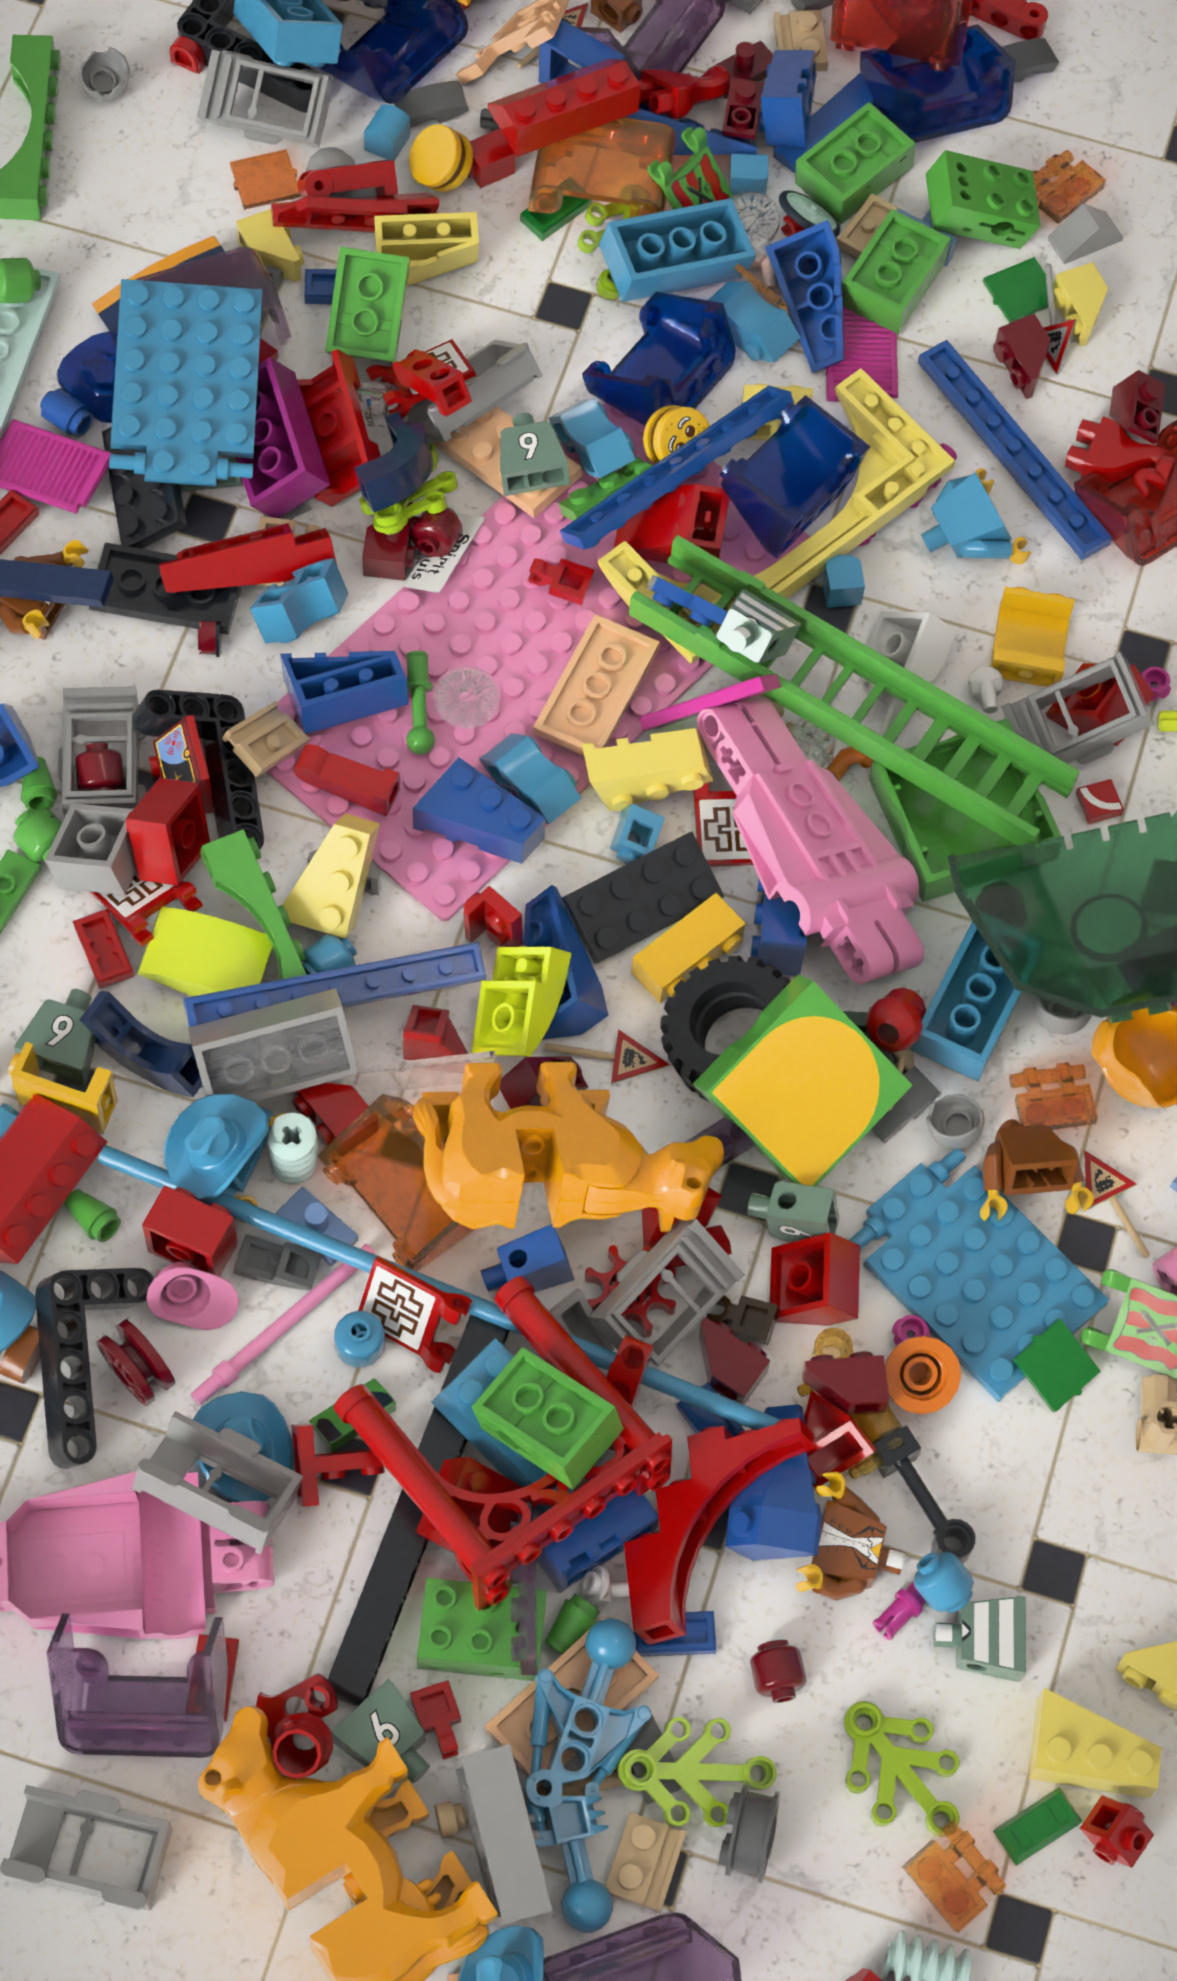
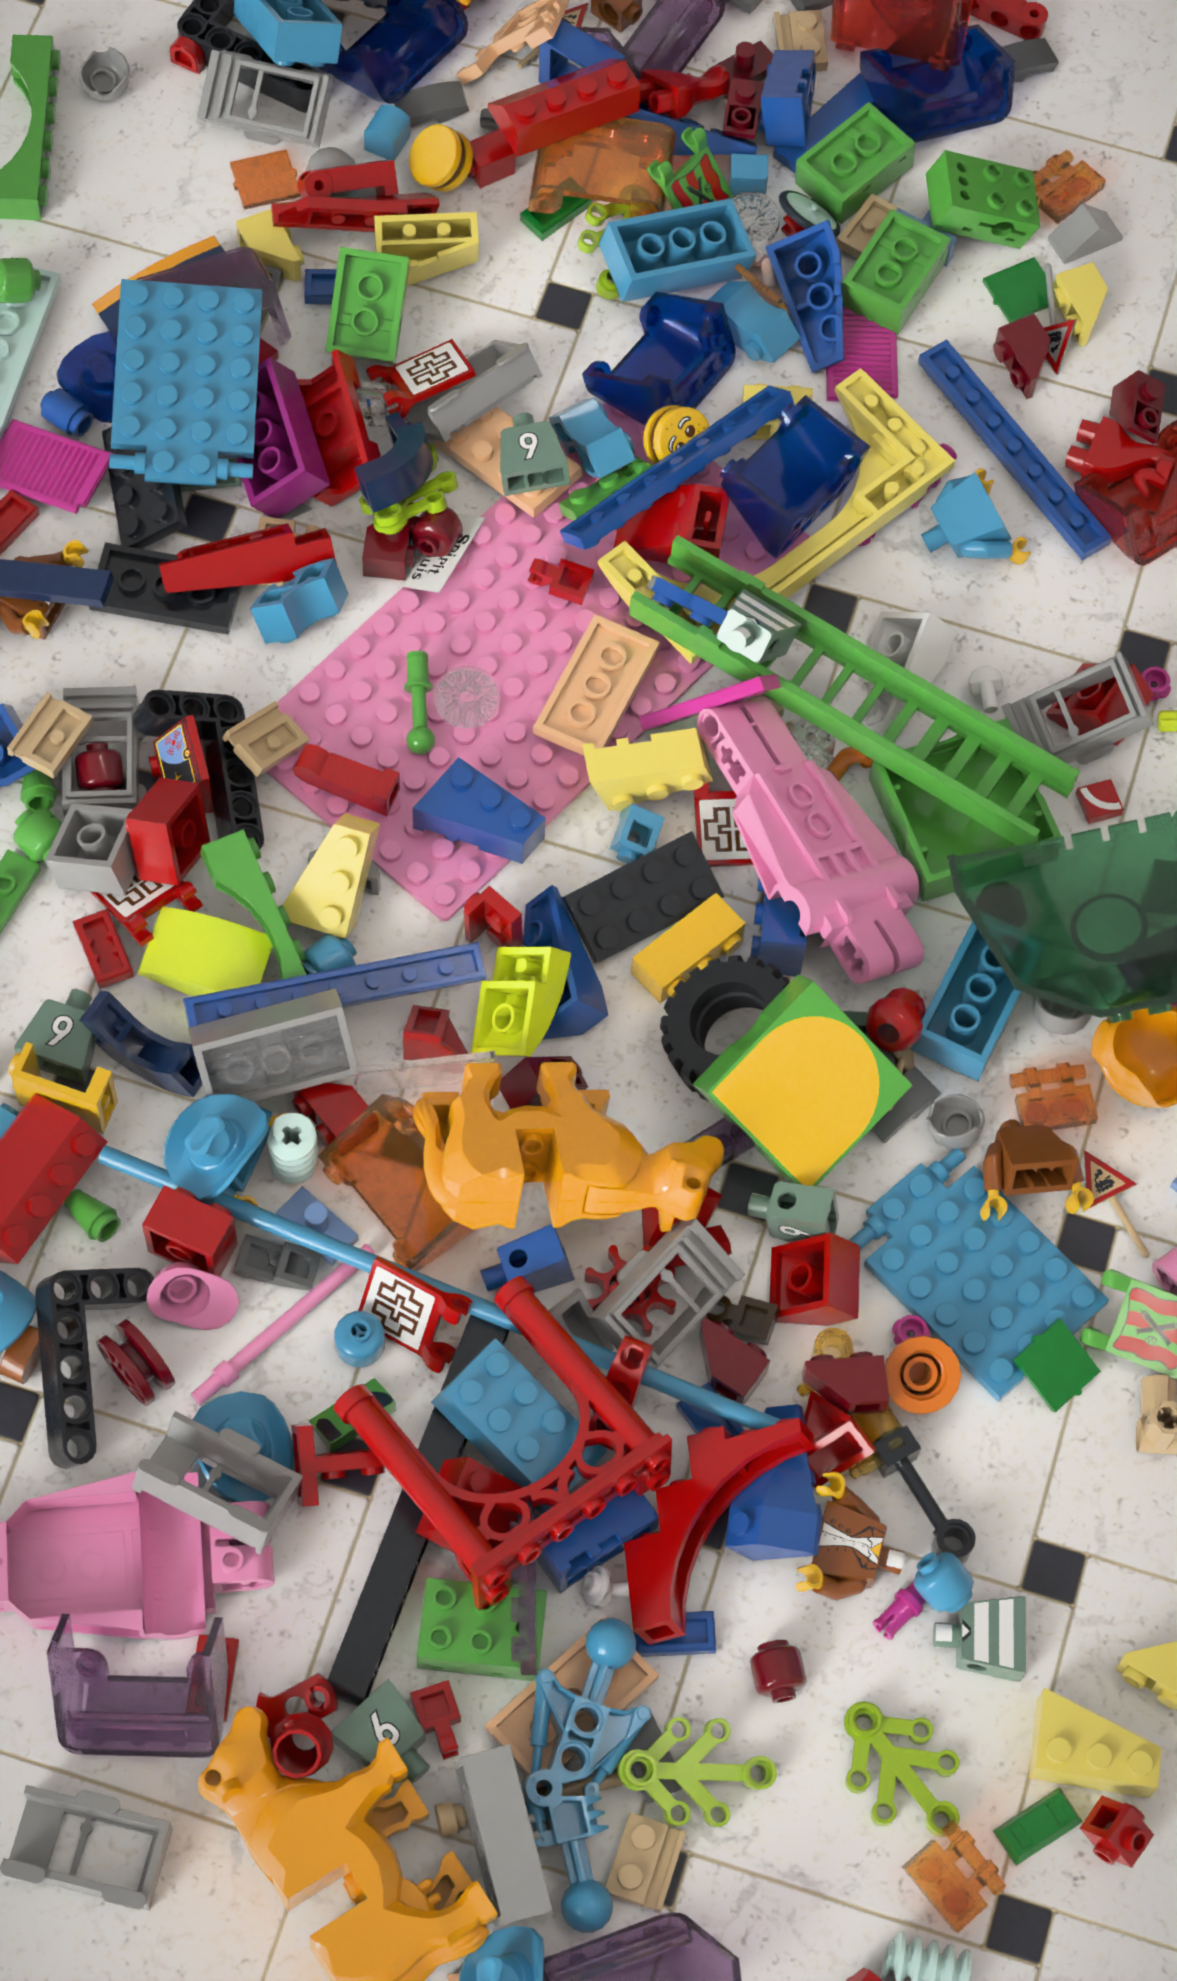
(50, 735): none -> tan plate
(210, 638): dark red piece -> none
(343, 688): blue wedge -> none
(433, 380): red leg -> none
(522, 768): dark azure brick -> none
(548, 1418): bright green piece -> none
(571, 1623): bright green cone -> none
(629, 1057): piece -> none
(752, 1833): dark grey wheel -> none
(843, 581): dark azure piece -> none
(1031, 636): yellow panel -> none

